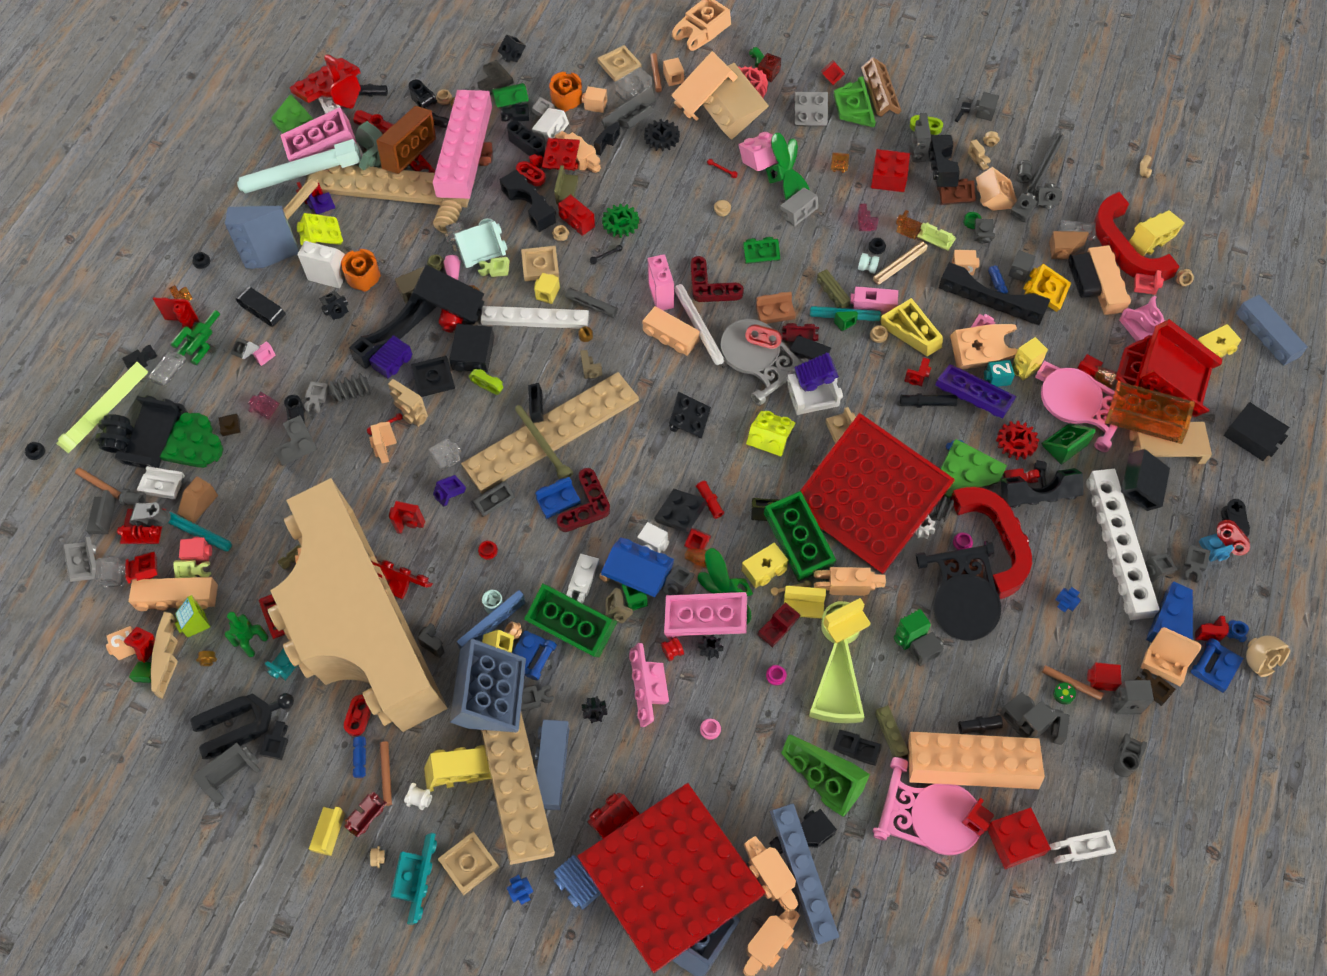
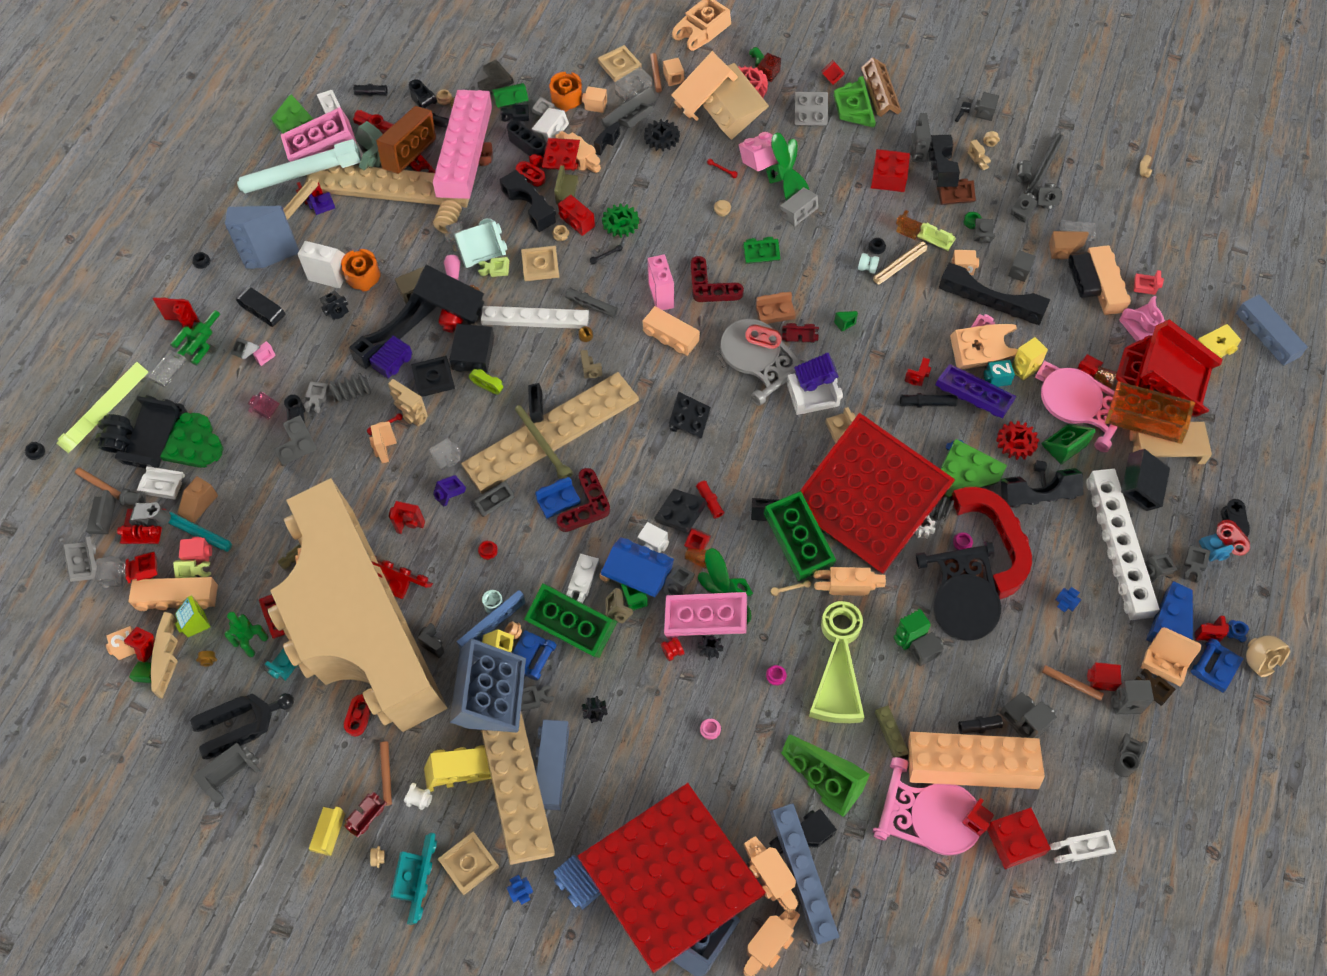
(140, 357): black plate -> none
(183, 293): clear orange tile -> none
(229, 424): dark brown plate -> none
(275, 744): black plate -> none
(319, 229): neon yellow bracket -> none
(334, 81): red plate -> none
(359, 757): blue axle -> none
(436, 261): olive plate -> none
(511, 48): black brick -> none
(546, 288): light yellow brick -> none
(612, 815): red bracket -> none
(649, 684): bright pink bracket -> none
(699, 324): white axle -> none
(768, 557): light yellow brick -> none
(770, 432): neon yellow bracket -> none
(779, 624): dark red slope -> none
(806, 600): light yellow panel -> none
(808, 348): black slope -> none
(829, 312): teal axle -> none
(833, 289): olive piece -> none
(839, 162): clear orange tile -> none
(846, 621): light yellow panel -> none
(857, 748): black slope -> none
(866, 222): clear pink bracket -> none
(874, 299): bright pink brick -> none
(879, 334): tan plate -> none
(913, 327): light yellow wedge -> none
(934, 124): lime plate -> none
(995, 190): light nougat slope -> none
(997, 279): blue axle -> none
(1030, 477): red plate -> none
(1048, 284): yellow plate -> none
(1060, 727): dark grey bracket -> none
(1064, 693): green tile -> none
(1125, 255): red arch -> none
(1155, 232): light yellow wedge -> none
(1189, 277): tan plate -> none
(1257, 432): black brick -> none

